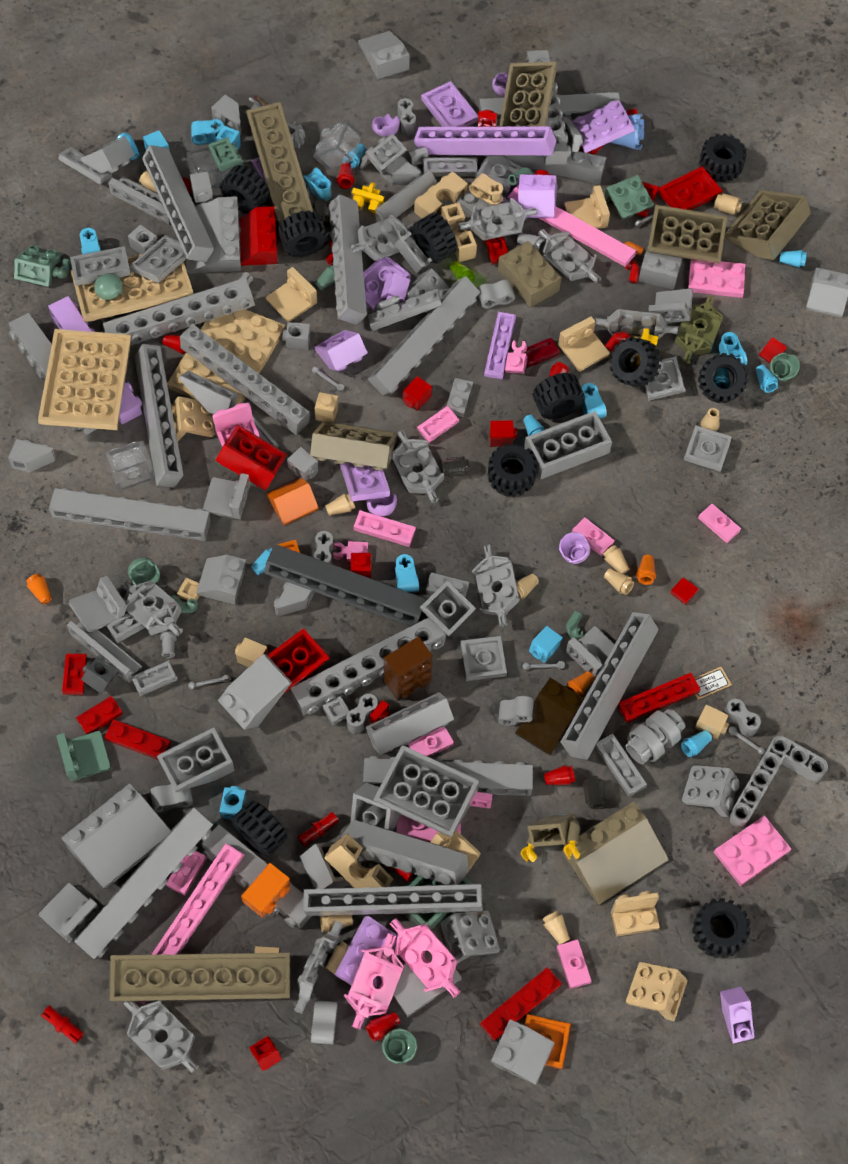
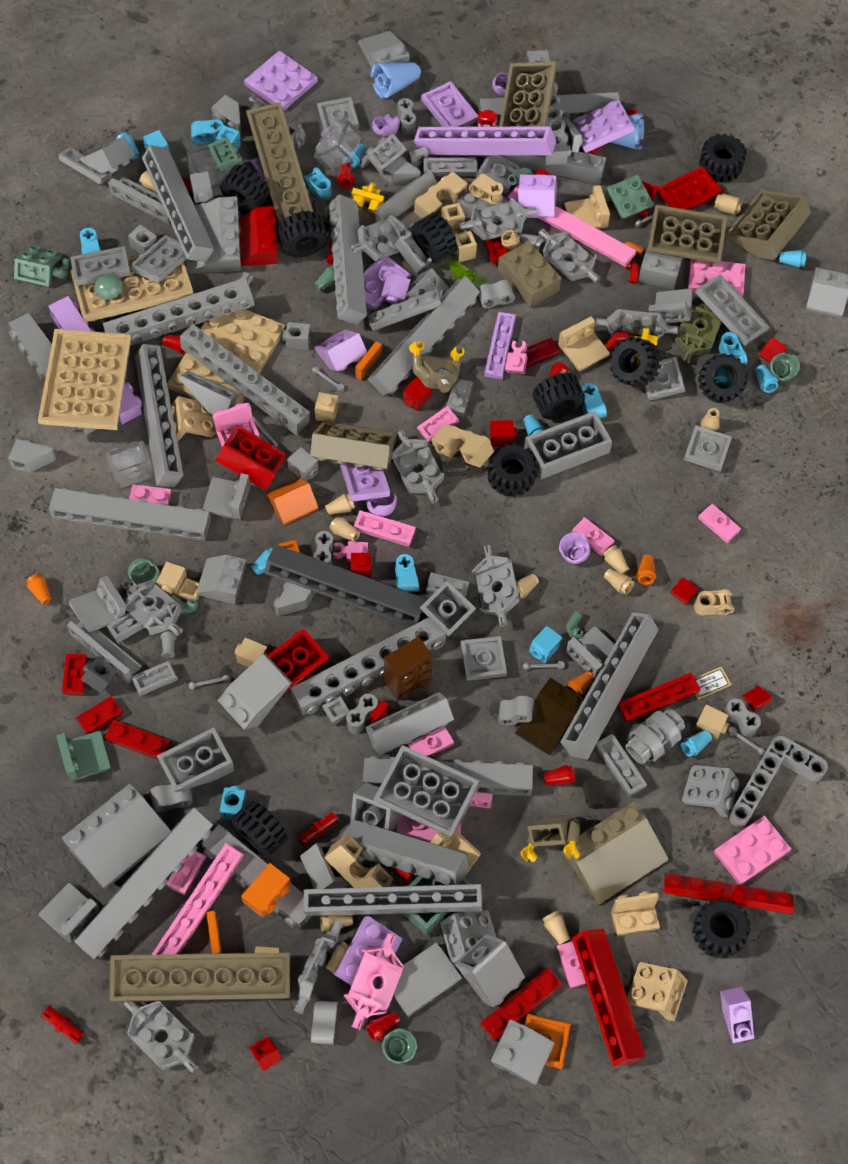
(150, 494): none -> bright pink plate
(171, 578): none -> tan brick
(214, 932): none -> orange tile
(280, 80): none -> lavender plate
(293, 297): tan bracket -> none
(337, 111): none -> light grey plate
(342, 528): none -> tan cone
(368, 360): none -> orange tile
(385, 304): light grey piece -> none
(393, 77): none -> light blue cone
(411, 948): bright pink plate -> none
(436, 371): none -> dark tan torso
(474, 448): none -> tan arch
(490, 969): none -> light grey slope
(510, 239): none -> tan cone
(608, 997): none -> red brick
(718, 603): none -> tan piece
(732, 309): none -> light grey plate
(740, 894): none -> red plate
(757, 698): none -> red slope

